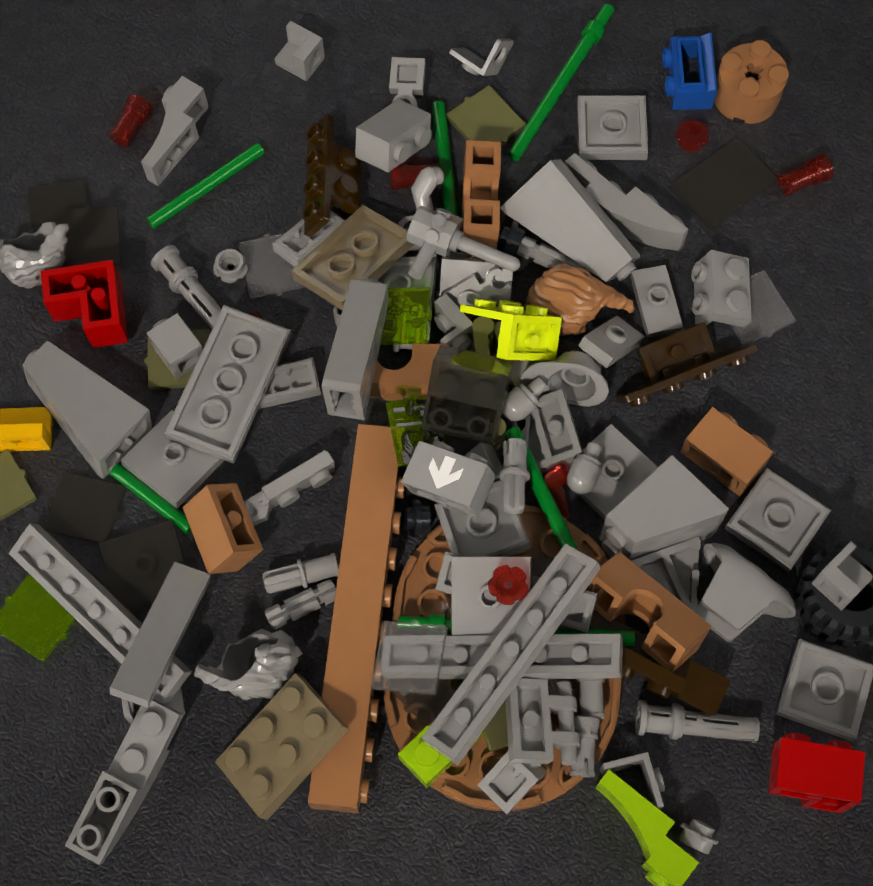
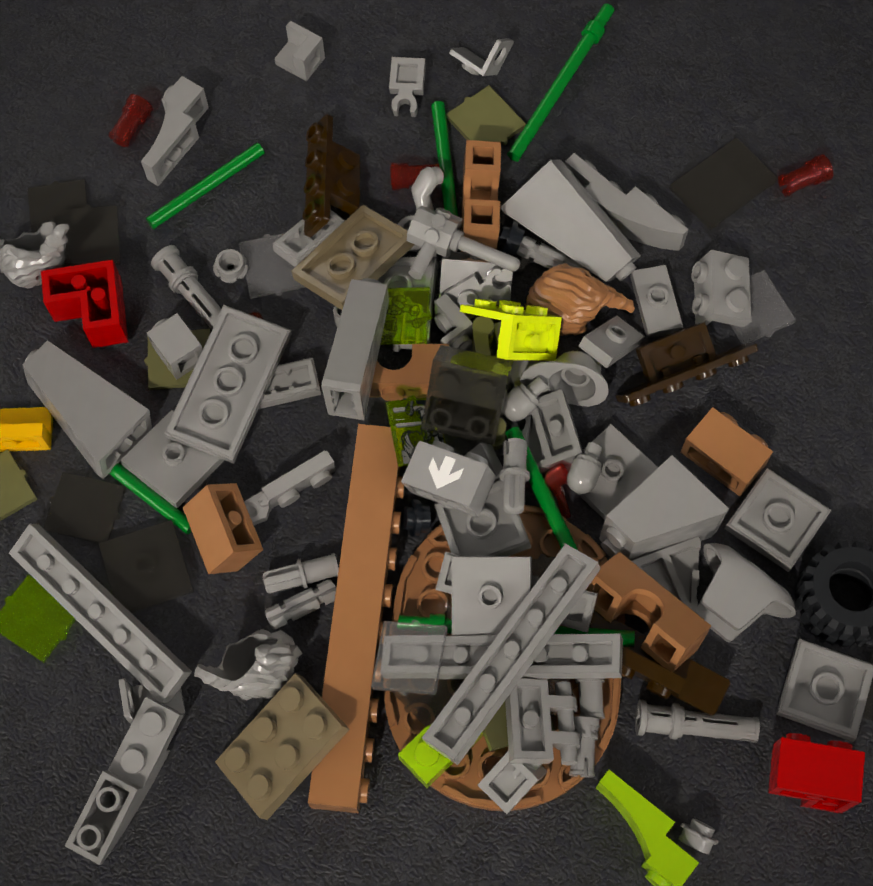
(160, 635): light grey tile -> none
(393, 135): light grey brick -> none
(497, 584): clear red plate -> none
(612, 127): light grey plate -> none
(651, 776): light grey bracket -> none
(690, 95): blue window -> none
(690, 142): clear red plate -> none
(750, 82): medium nougat brick -> none
(842, 578): light grey panel -> none

